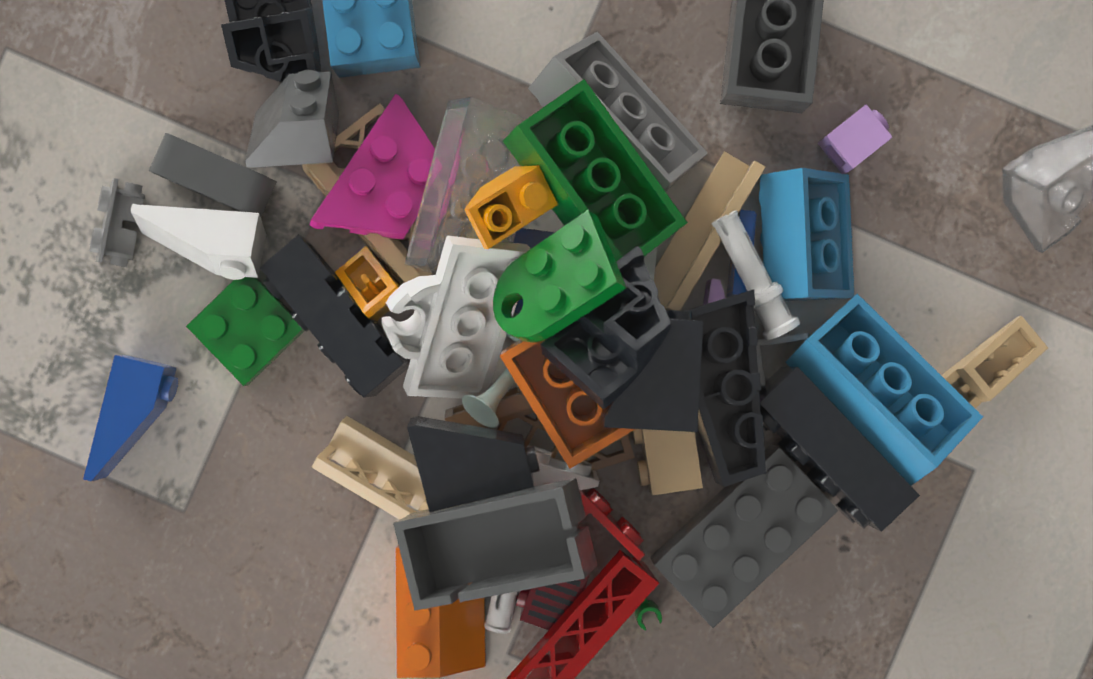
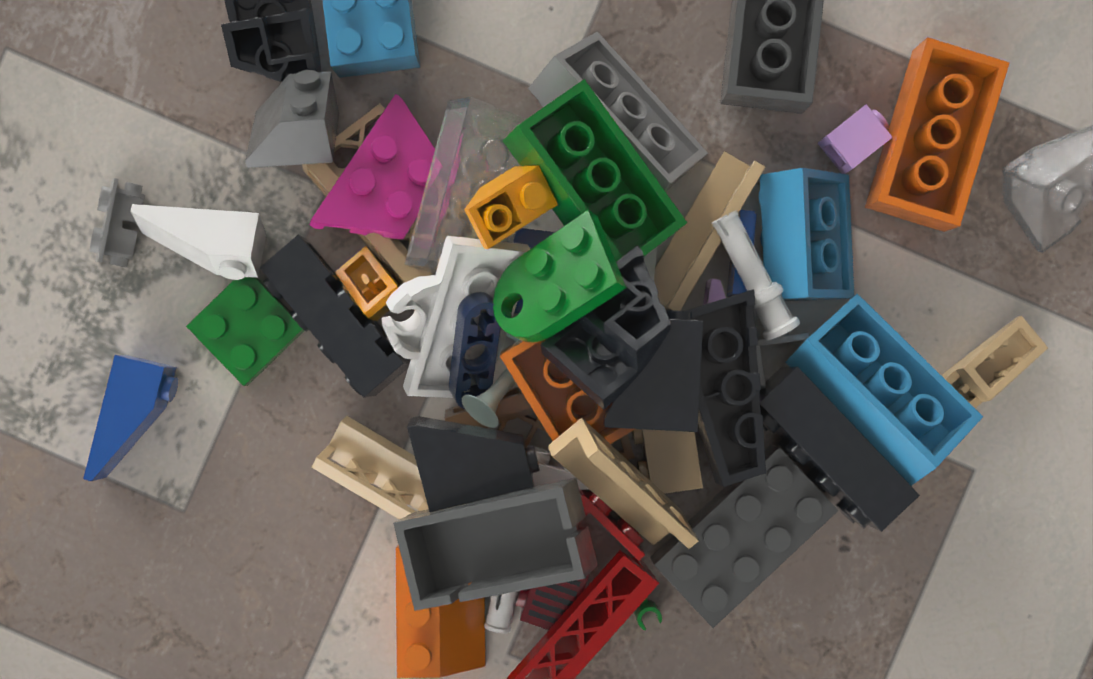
(212, 175): dark grey beam -> none
(468, 335): none -> dark blue beam
(620, 484): none -> tan fence
(937, 135): none -> orange brick

